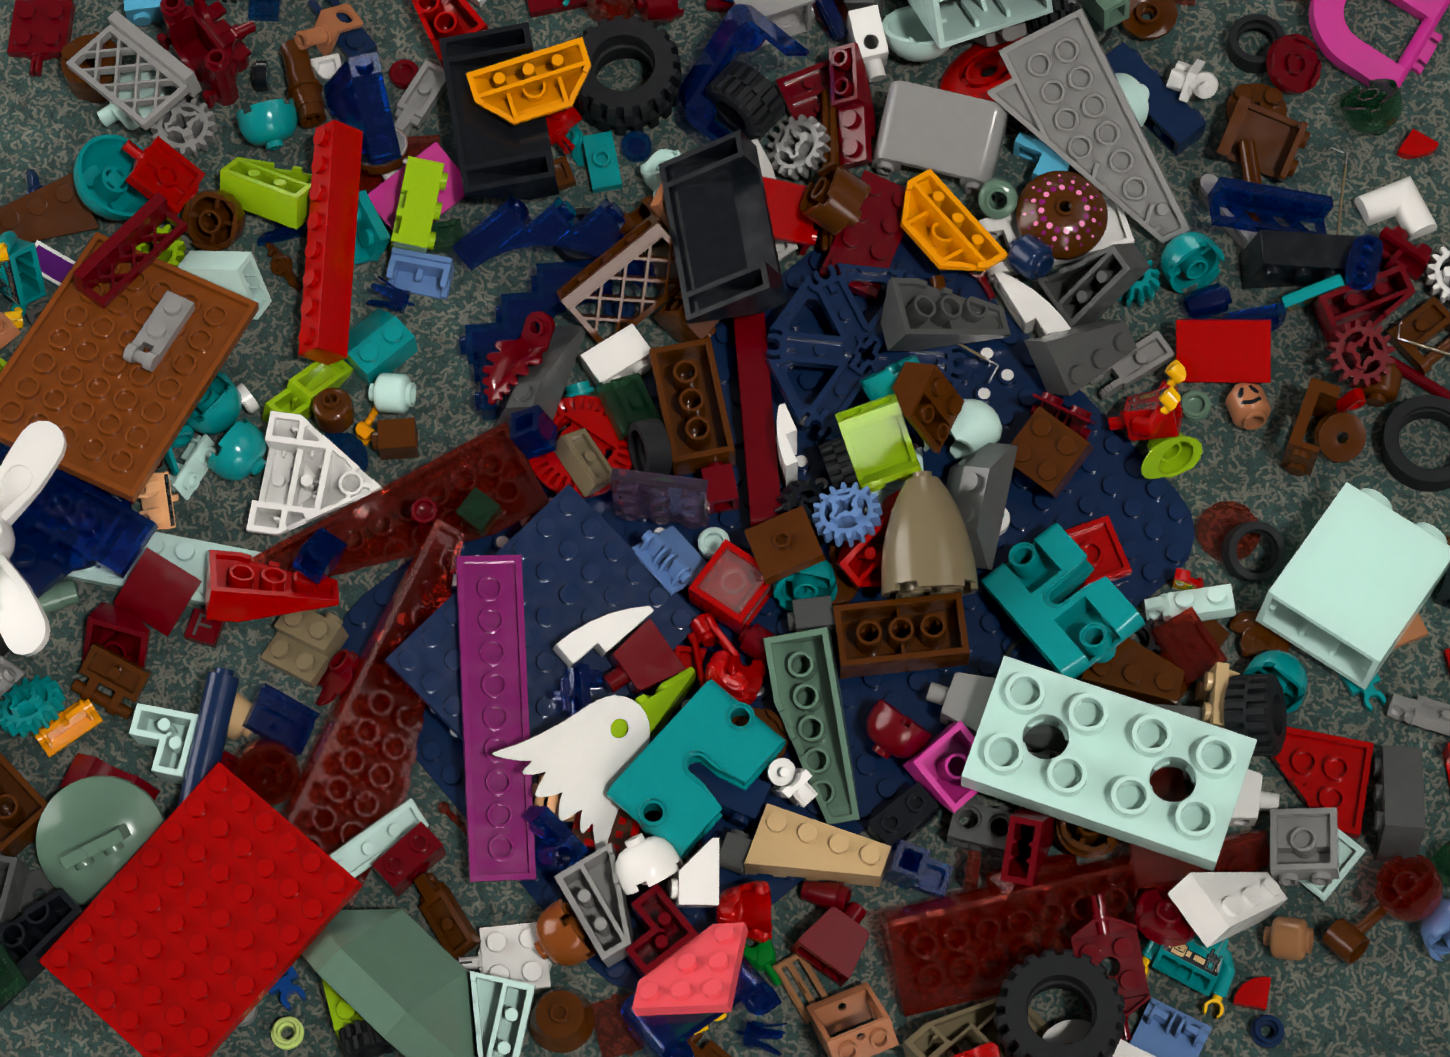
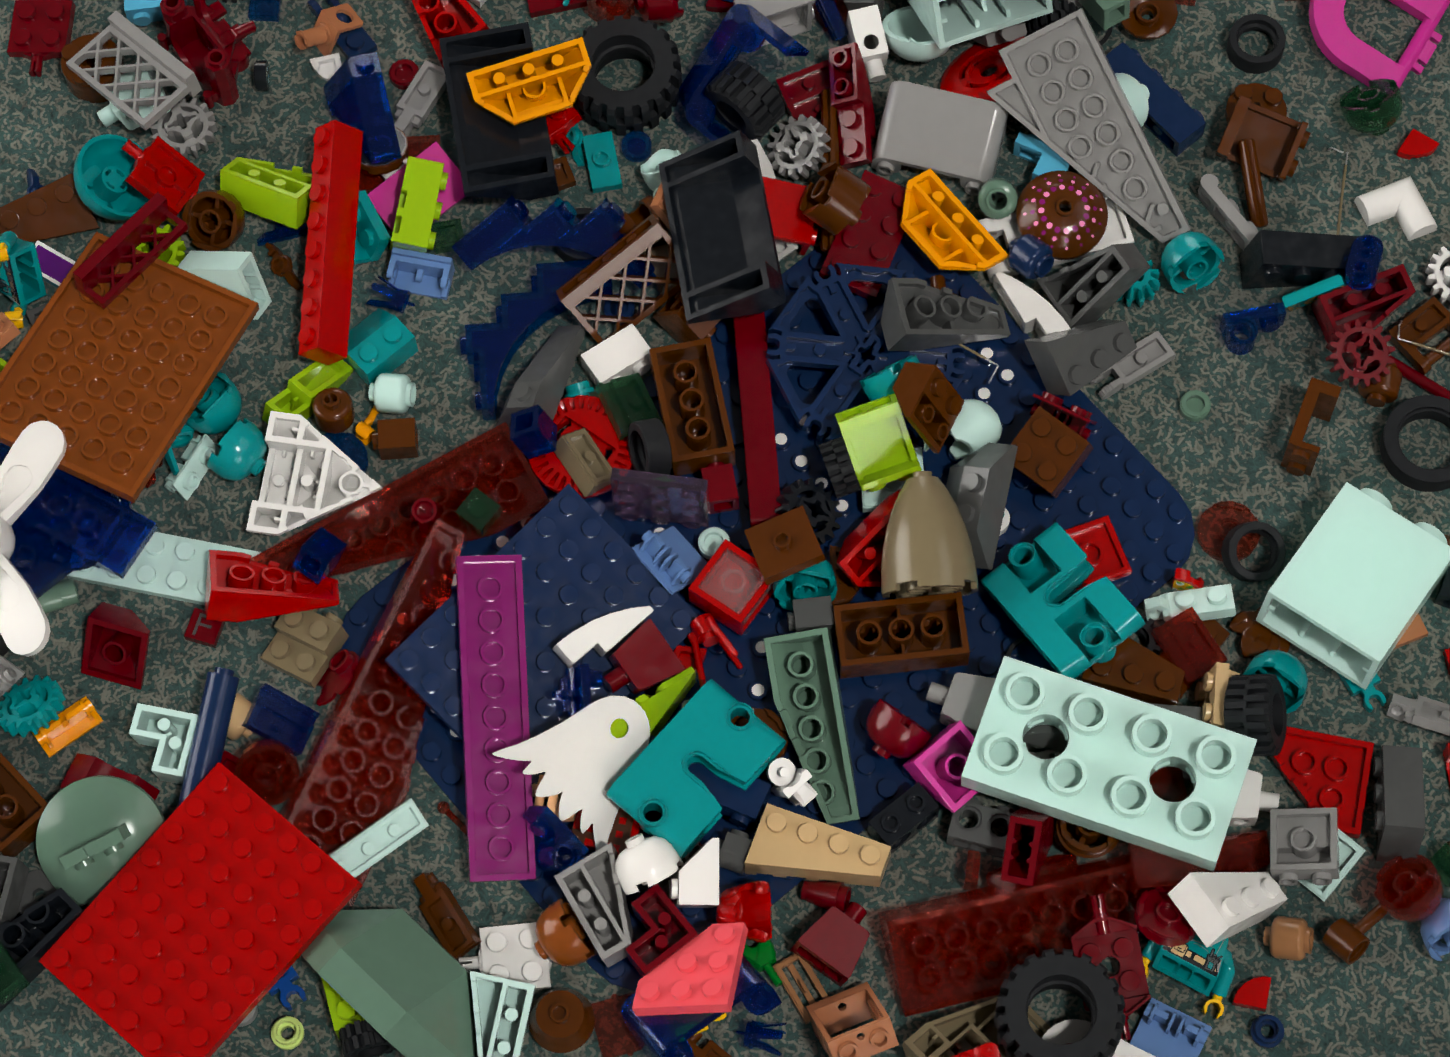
(117, 674): reddish brown plate -> none
(157, 591): dark red slope -> none
(158, 501): light nougat hips -> none
(159, 331): light grey plate -> none
(248, 401): white tile -> none
(268, 123): teal cylinder -> none
(303, 85): reddish brown piece -> none
(408, 859): dark red brick -> none
(517, 355): dark red plant -> none
(737, 679): red hair -> none
(753, 642): dark red brick -> none
(786, 446): white slope -> none
(847, 514): medium blue gear -> none
(912, 868): clear blue brick -> none
(982, 279): dark red hand -> none
(1154, 412): red torso -> none
(1171, 456): lime piece -> none
(1189, 80): white hips -> none
(1207, 301): clear blue brick -> none
(1224, 350): red tile -> none
(1248, 406): nougat head -> none
(1267, 203): clear blue fence -> none
(1293, 64): dark red tile -> none
(1352, 400): red tile -> none
(1353, 439): reddish brown piece -> none
(1400, 251): dark red hips -> none

